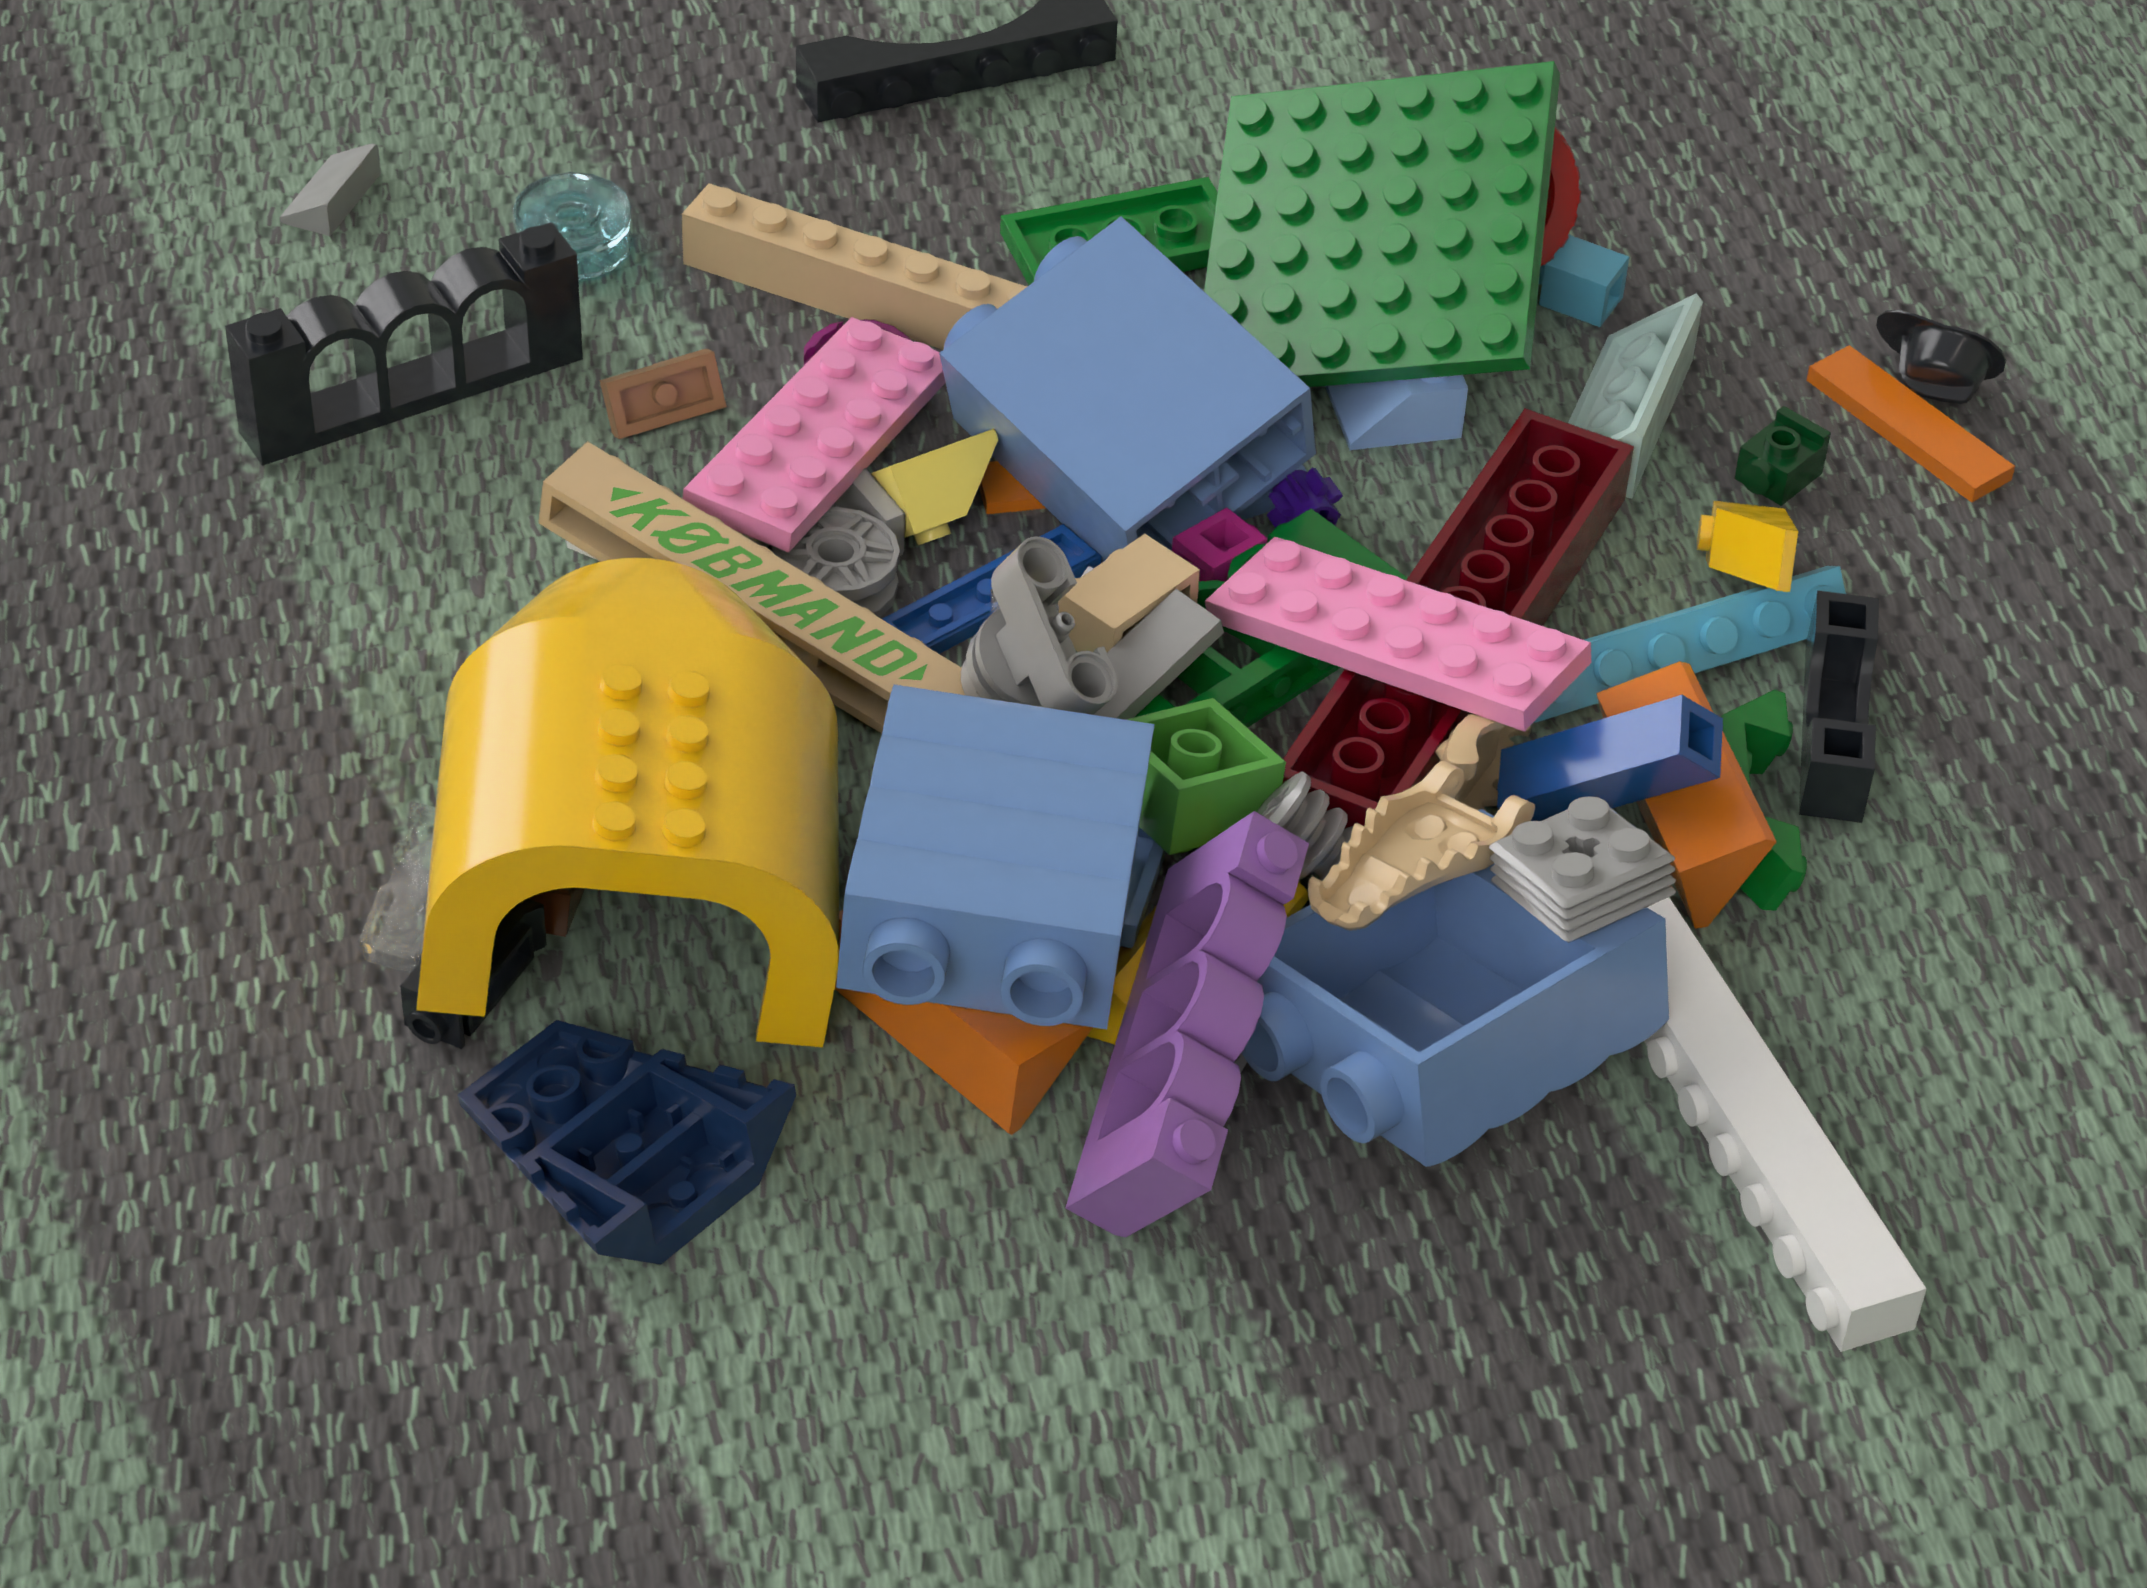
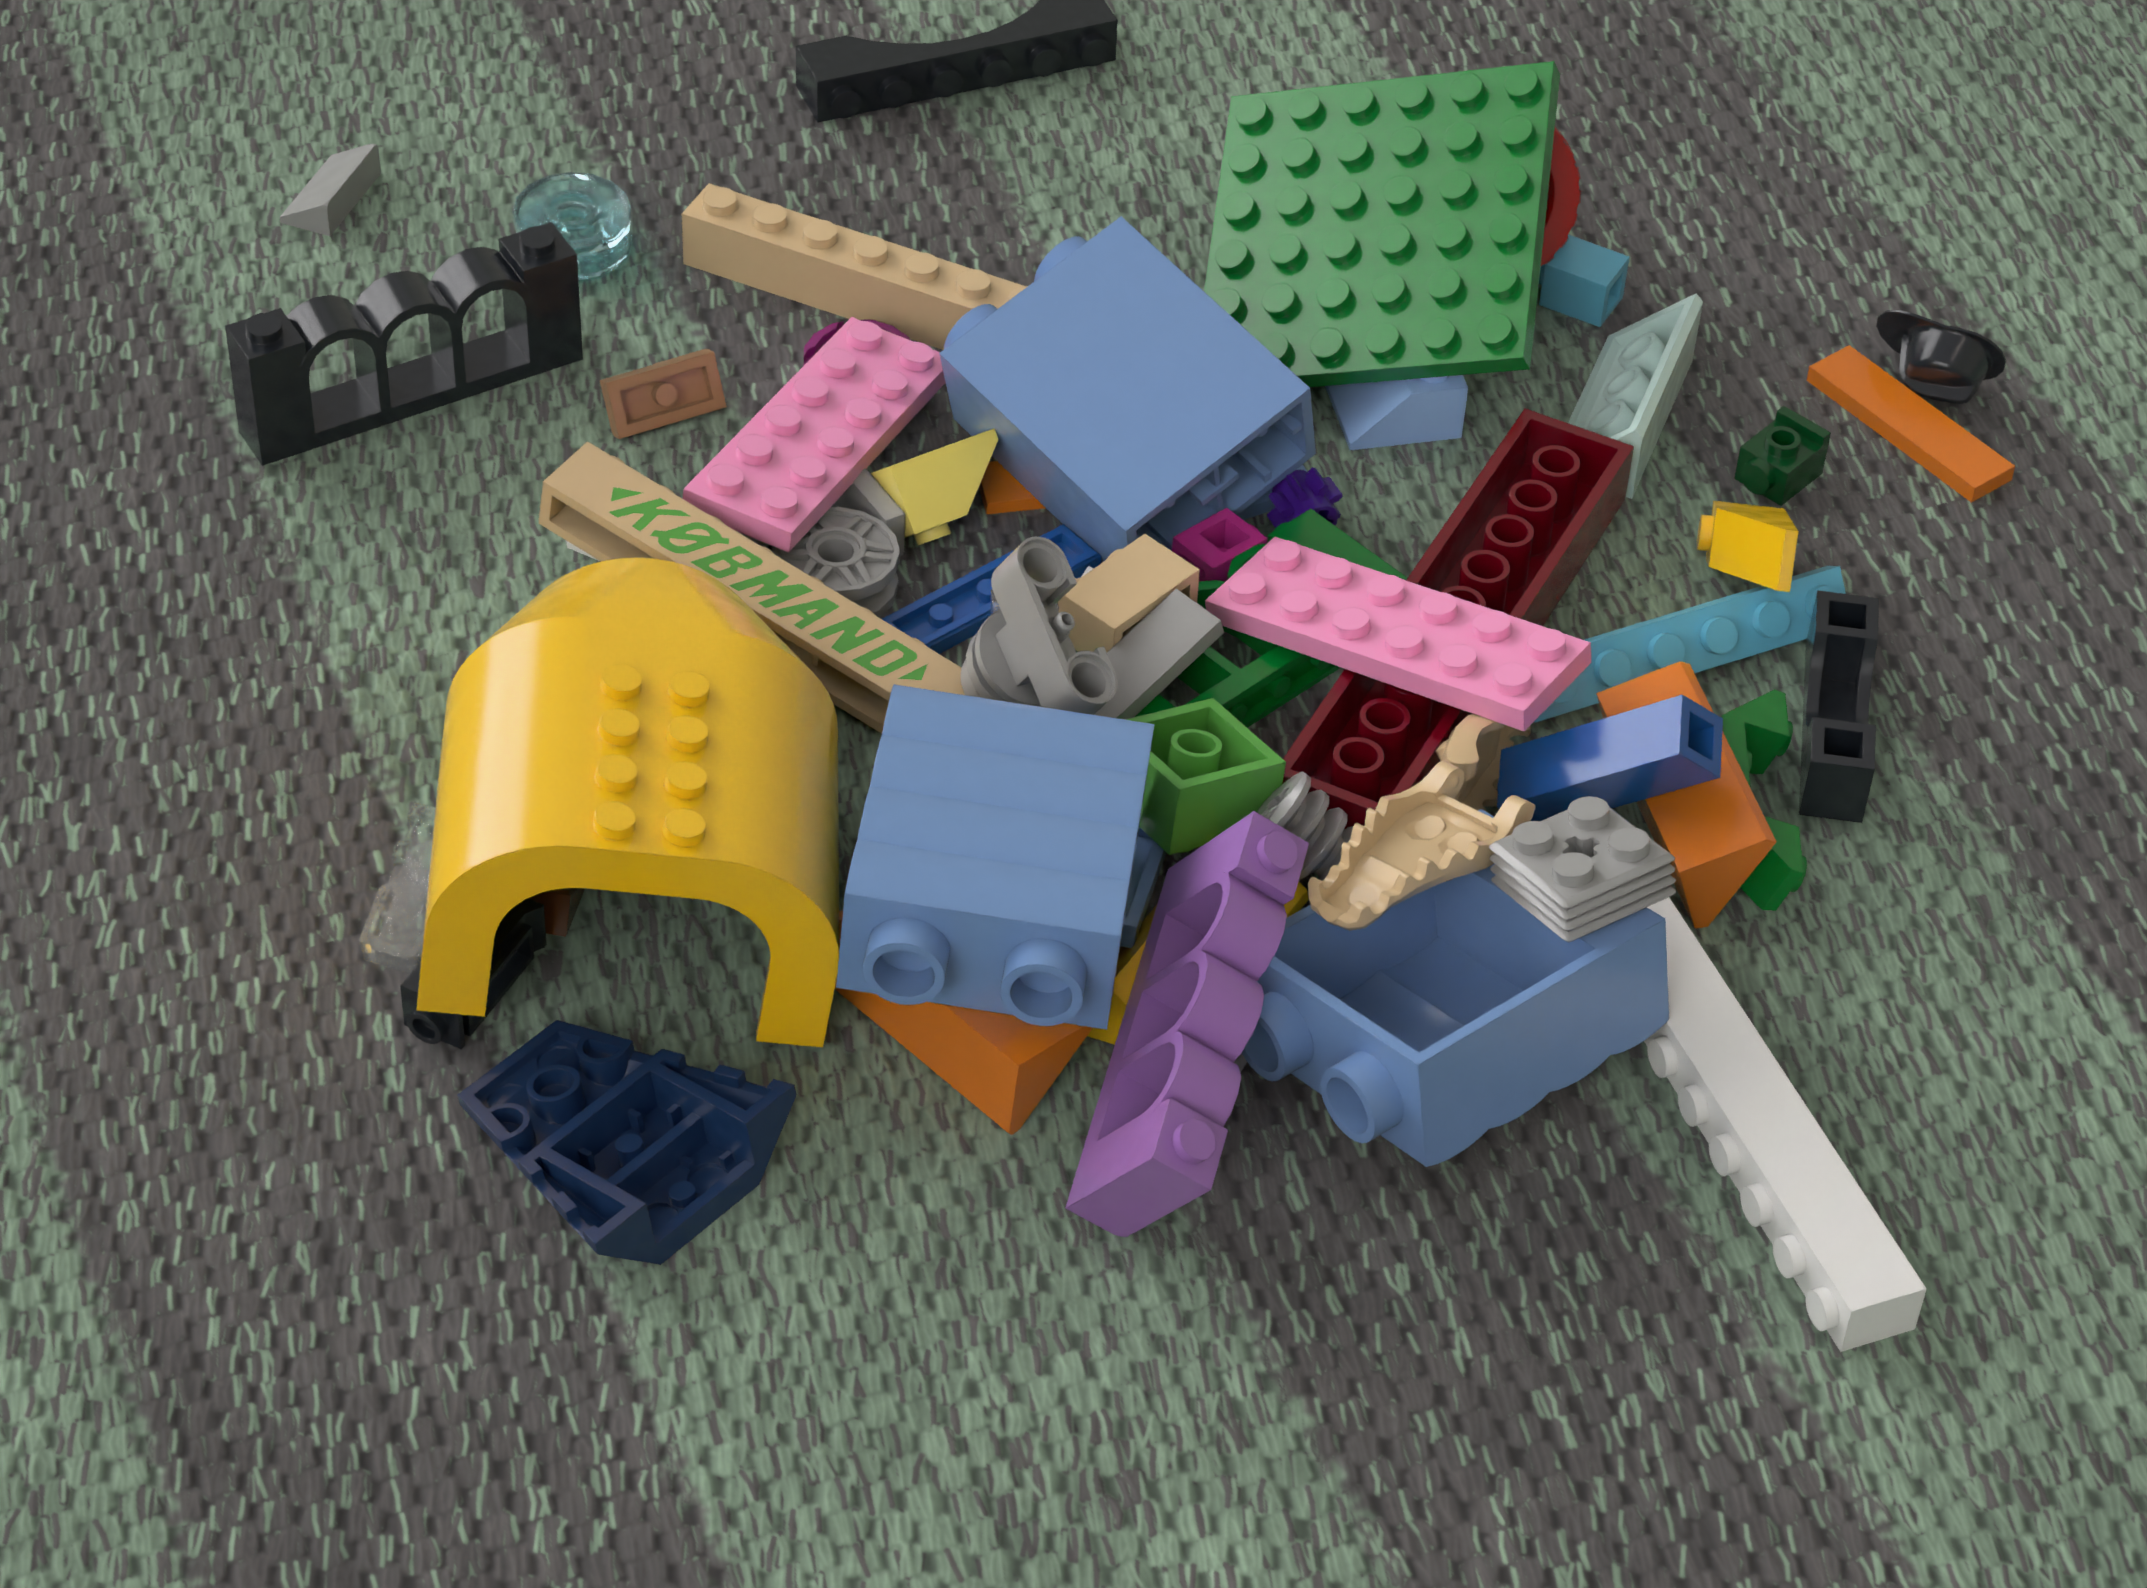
(1170, 216): green plate -> none

